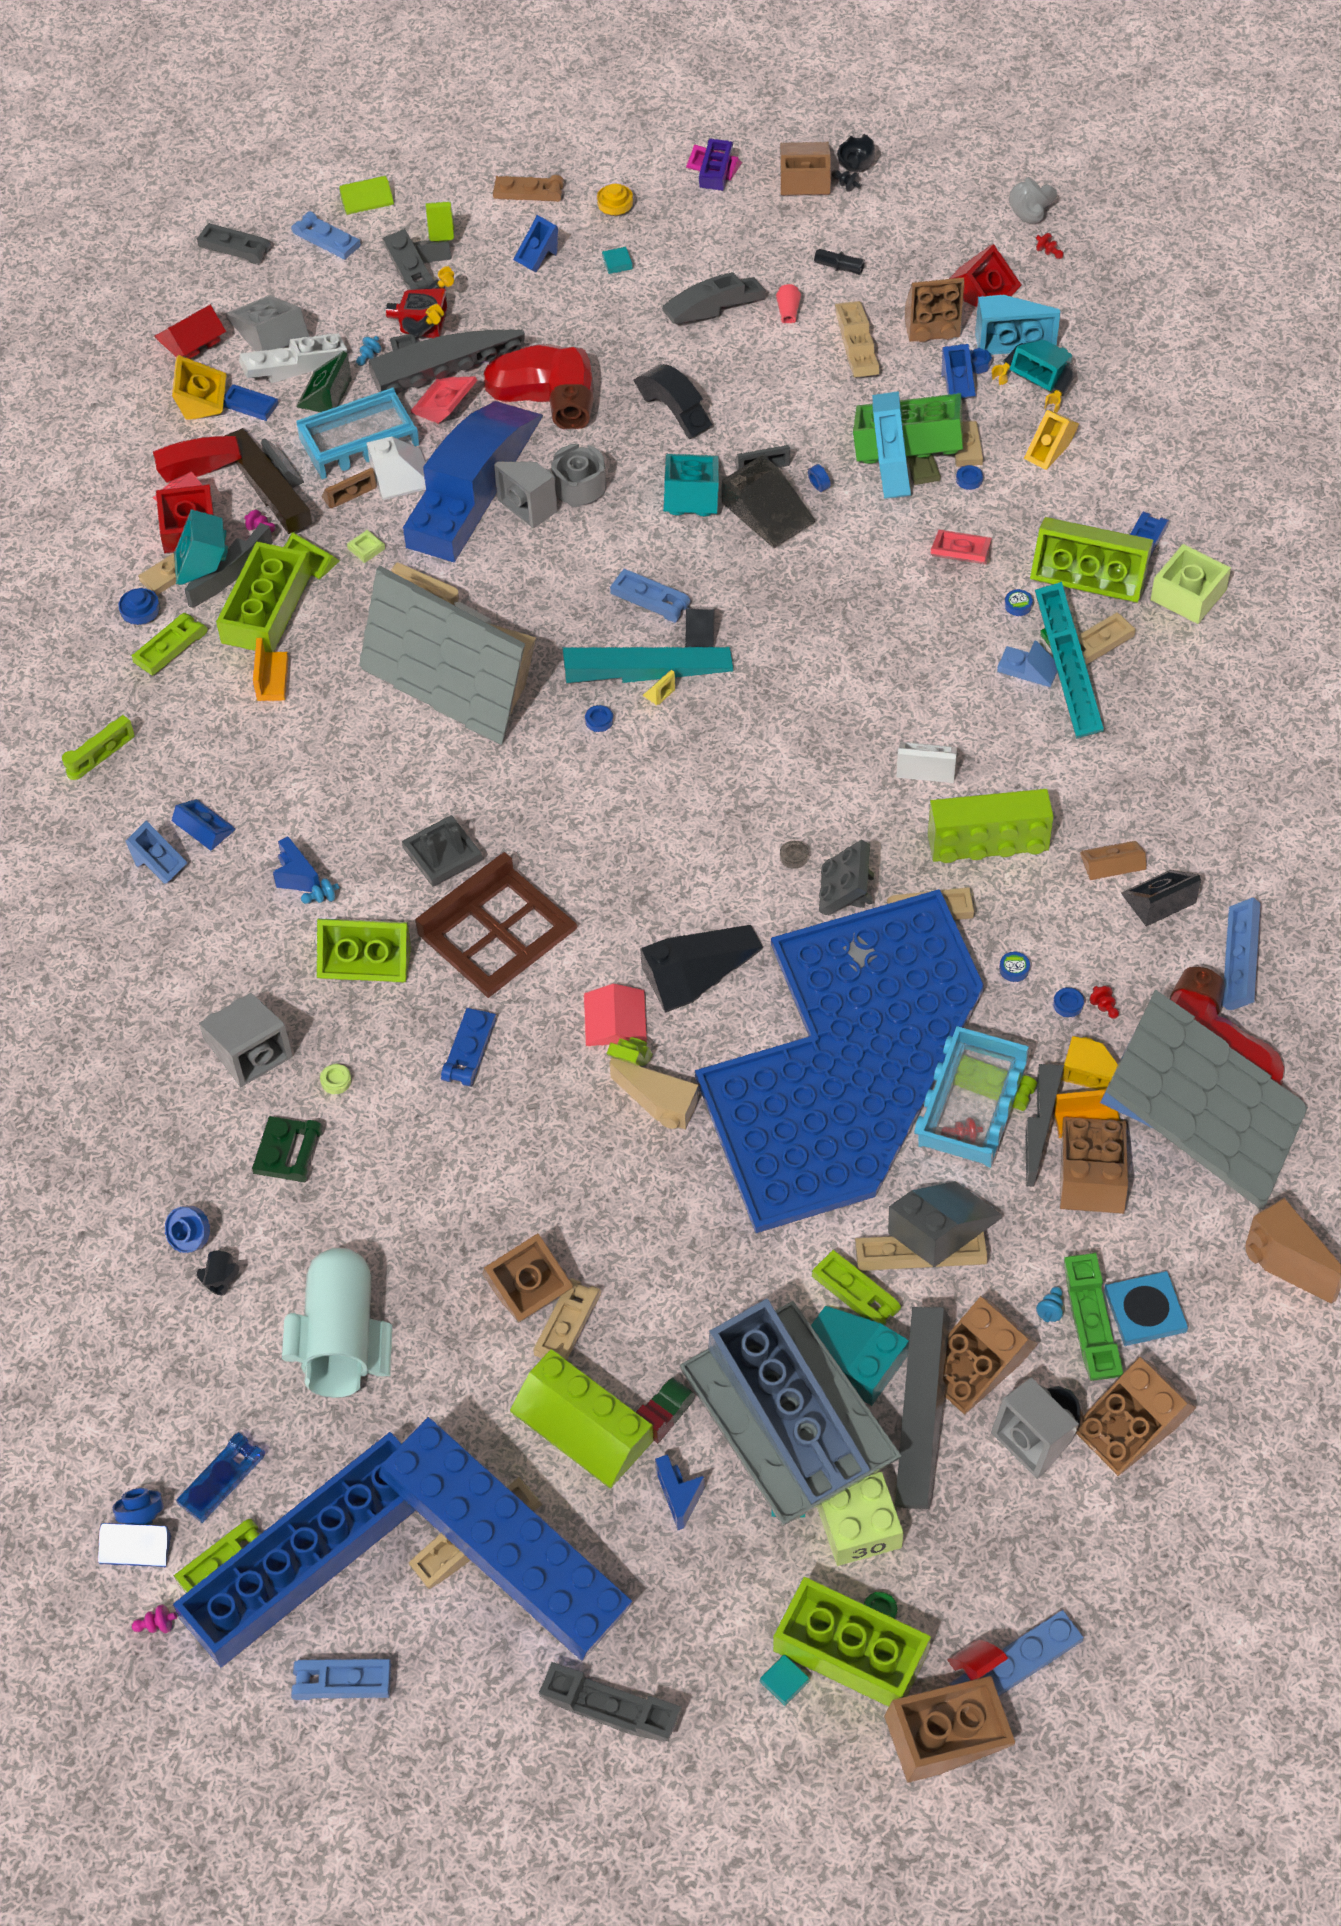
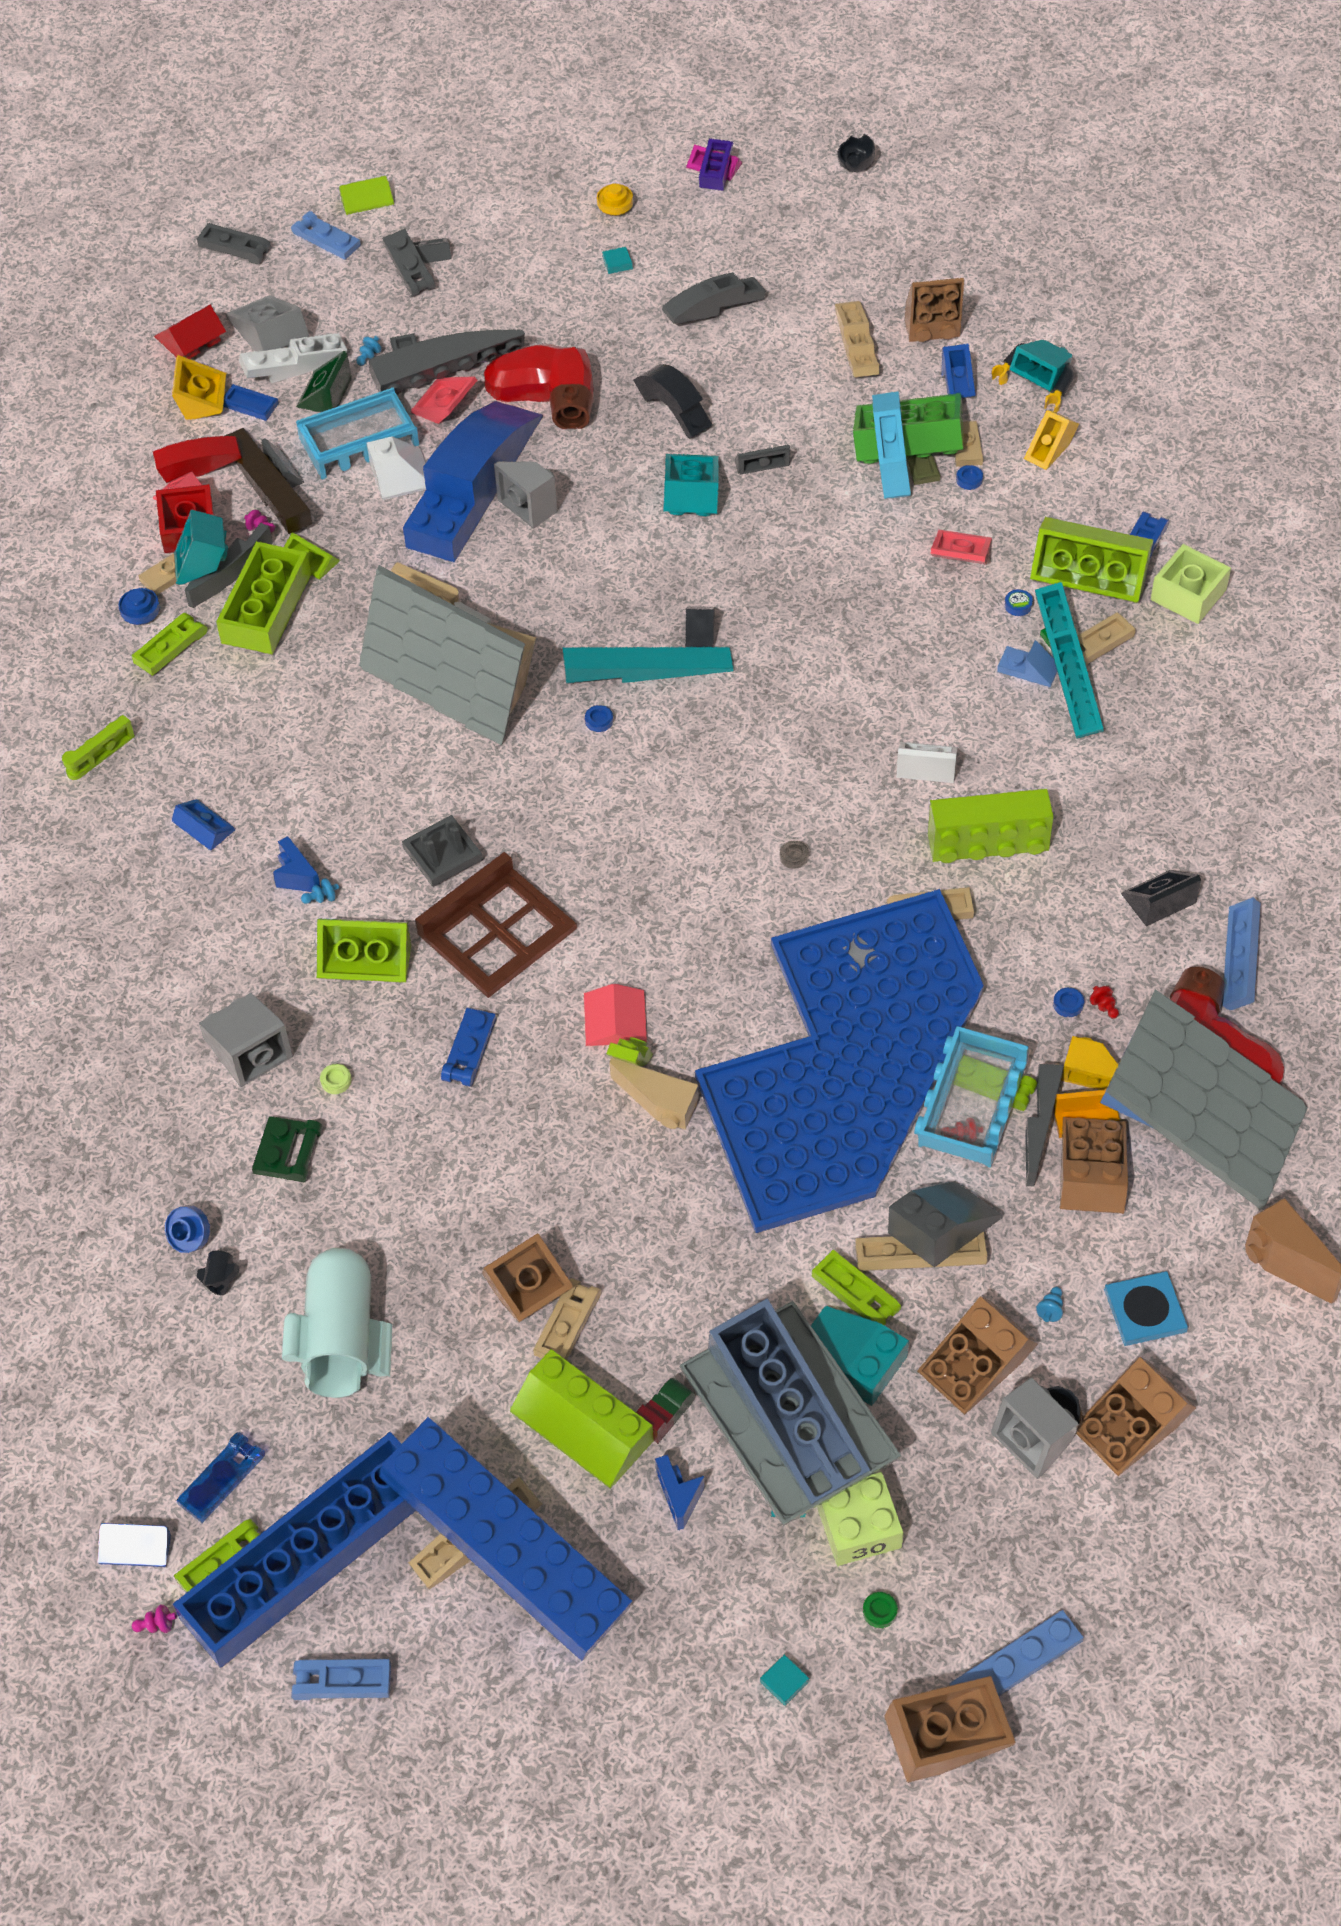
(138, 1506): blue plate -> none
(155, 852): medium blue slope -> none
(269, 673): light orange panel -> none
(350, 488): medium nougat slope -> none
(366, 546): yellowish green tile -> none
(423, 310): torso -> none
(440, 221): lime slope -> none
(528, 188): medium nougat plate -> none
(537, 242): blue slope -> none
(579, 474): light grey brick -> none
(609, 1706): dark grey slope -> none
(650, 595): medium blue plate -> none
(661, 688): light yellow slope -> none
(692, 963): black wedge -> none
(765, 501): clear smoke slope -> none
(788, 301): coral cone -> none
(805, 168): medium nougat slope -> none
(819, 478): blue tile -> none
(839, 261): black axle -> none
(845, 179): black hair -> none
(846, 879): dark grey plate -> none
(851, 1643): lime brick -> none
(922, 1406): dark grey slope -> none
(977, 1658): red slope -> none
(980, 360): blue tile -> none
(986, 276): red slope -> none
(1008, 321): medium azure slope -> none
(1014, 966): tile -> none
(1030, 200): light grey hair -> none
(1050, 246): red hair -> none
(1091, 1317): bright green slope -> none
(1114, 860): medium nougat slope -> none

